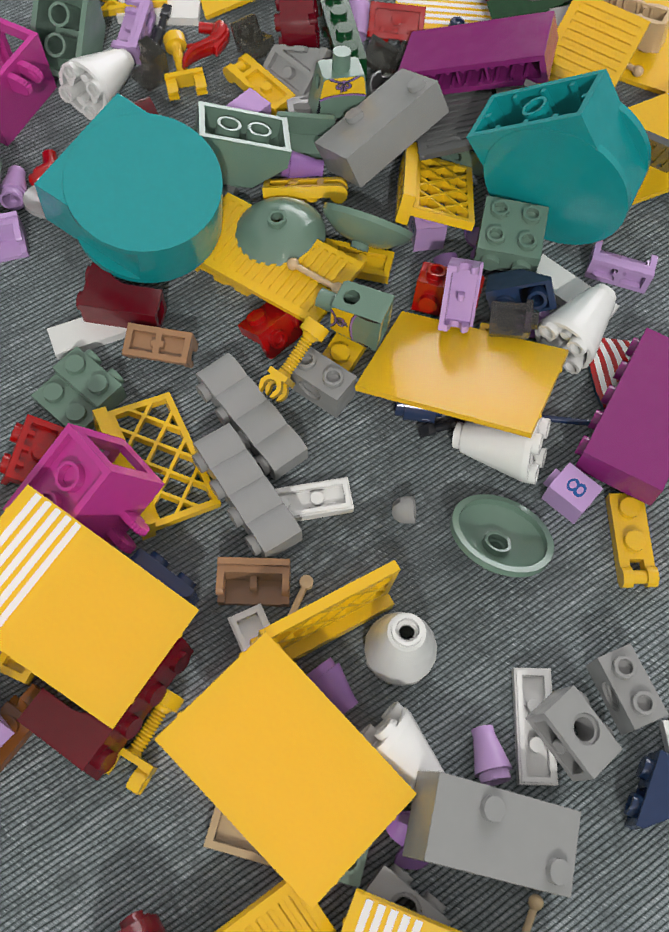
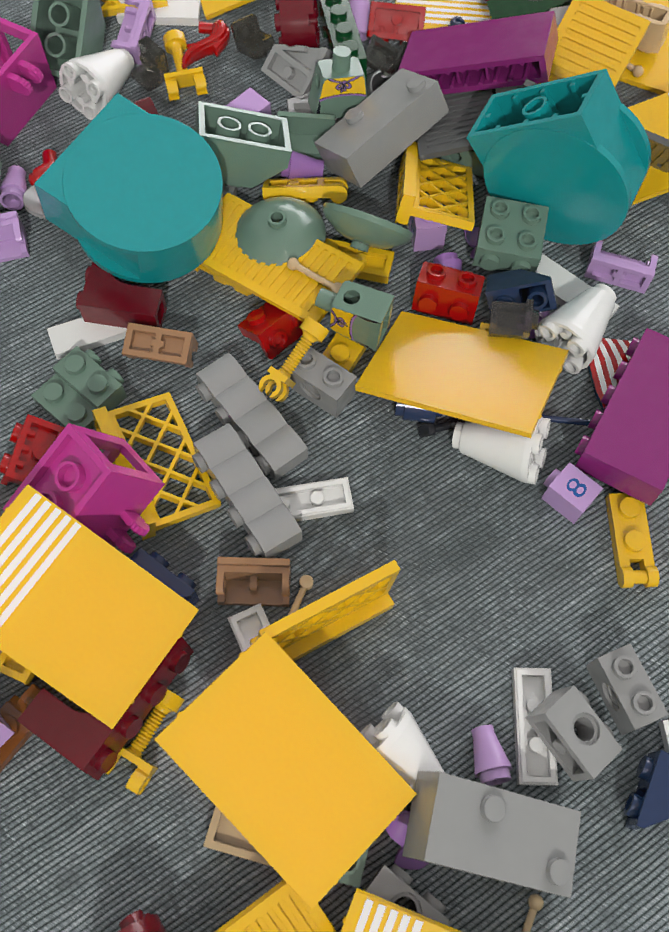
(159, 32): black piece -> none
(250, 74): yellow plate -> none
(333, 683): medium lavender cone -> none
(398, 659): white cone -> none
(404, 510): light grey hinge -> none
(460, 294): lavender hinge -> none
(501, 535): sand green dish -> none

